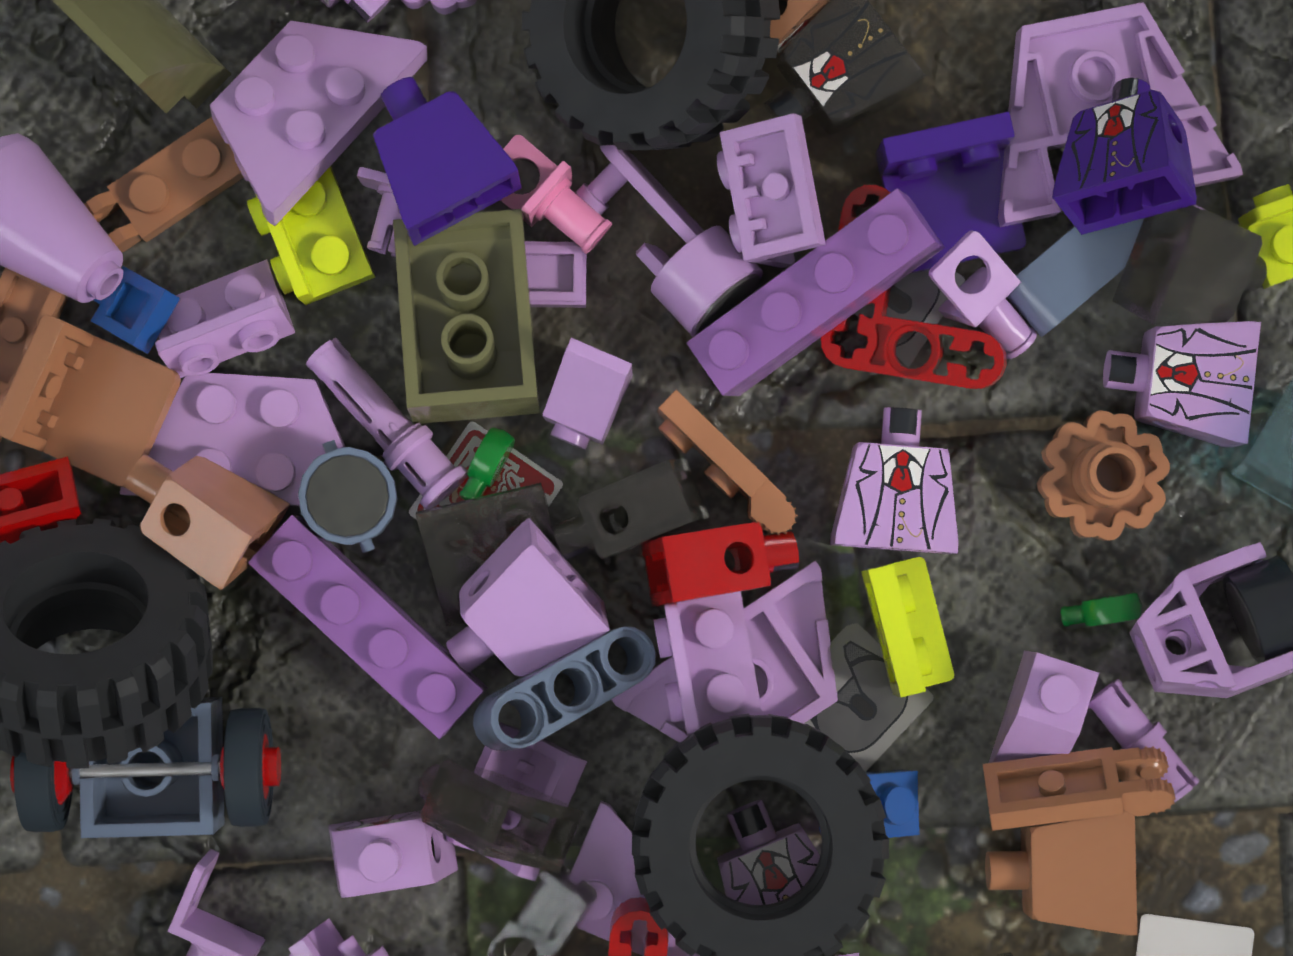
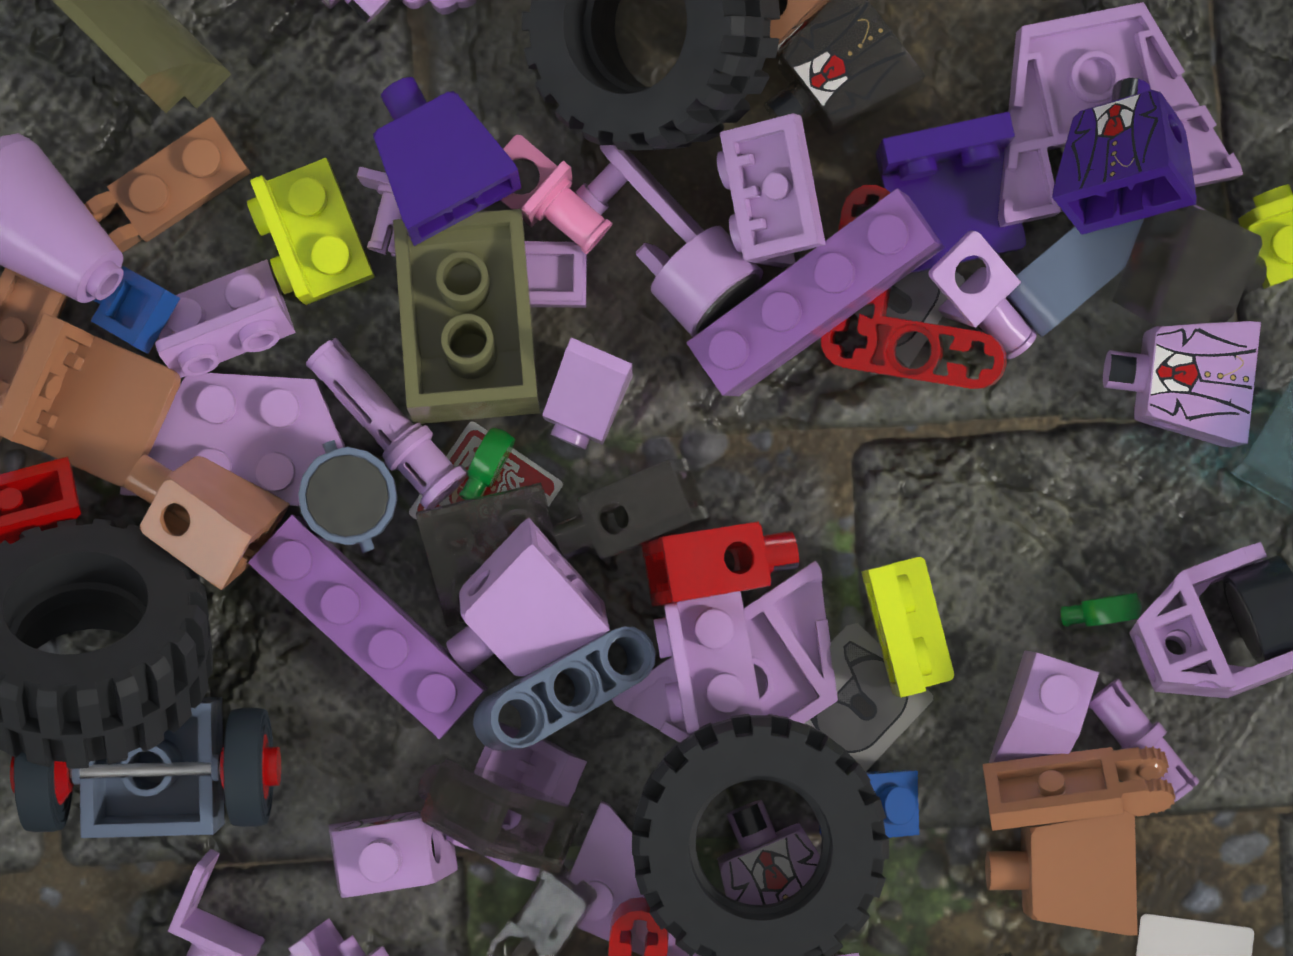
(306, 105): lavender wing -> none
(729, 467): nougat hinge -> none
(897, 492): lavender torso -> none
(1103, 475): nougat plant -> none

